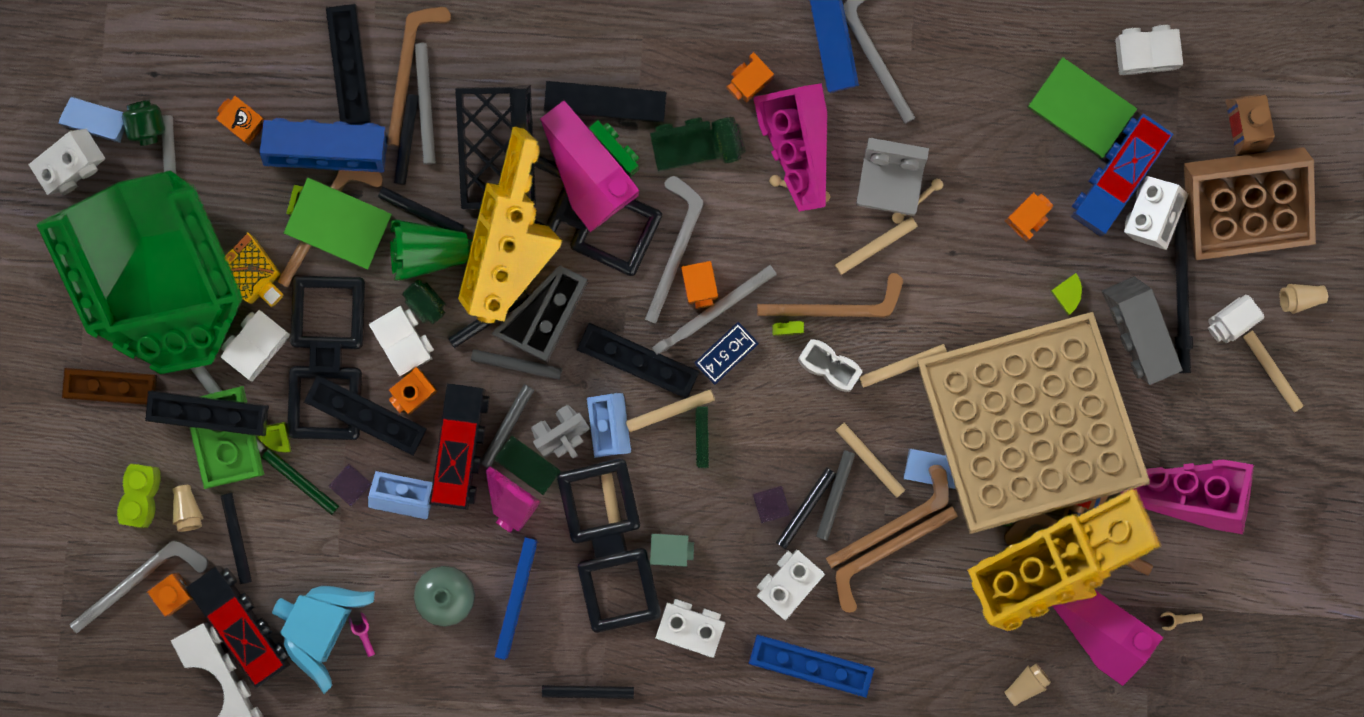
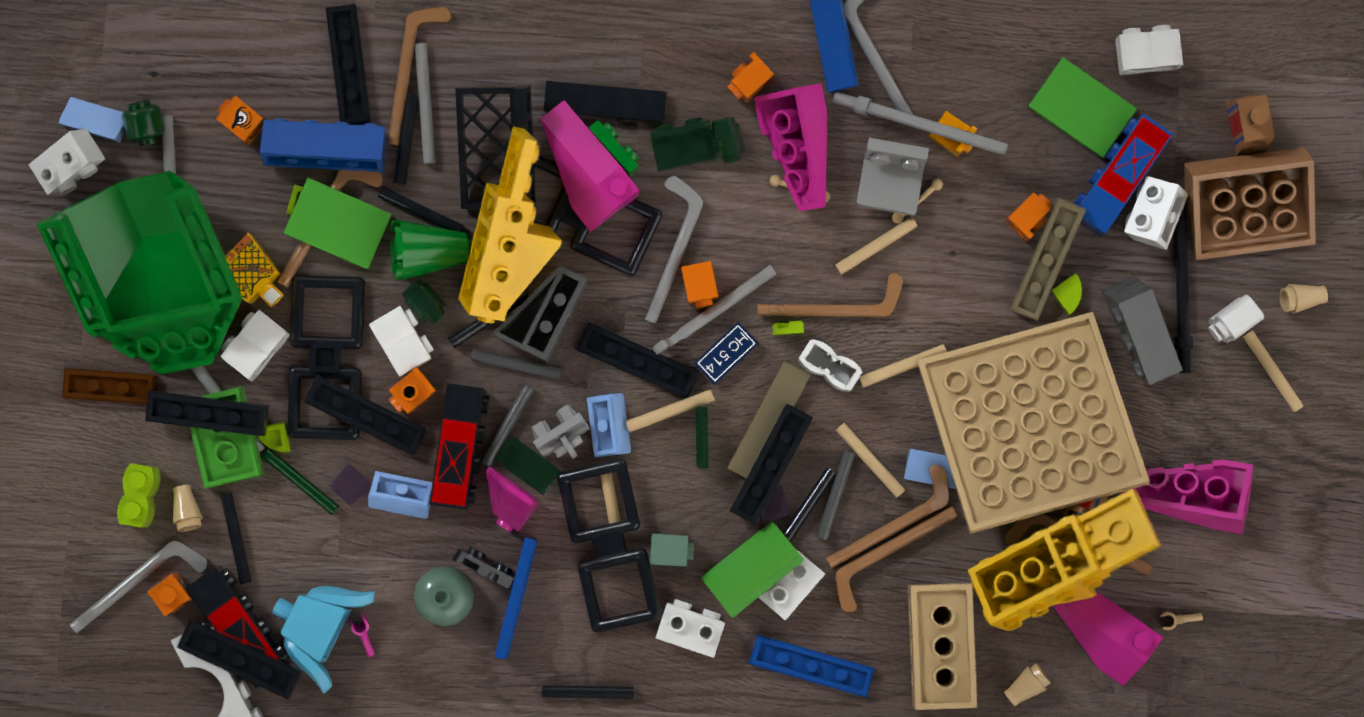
(239, 659): none -> black tile
(475, 560): none -> black wing
(752, 569): none -> bright green tile
(771, 464): none -> black tile
(784, 389): none -> dark tan tile
(865, 106): none -> light grey bar
(951, 145): none -> light orange bracket
(960, 657): none -> tan brick
(1048, 258): none -> dark tan tile

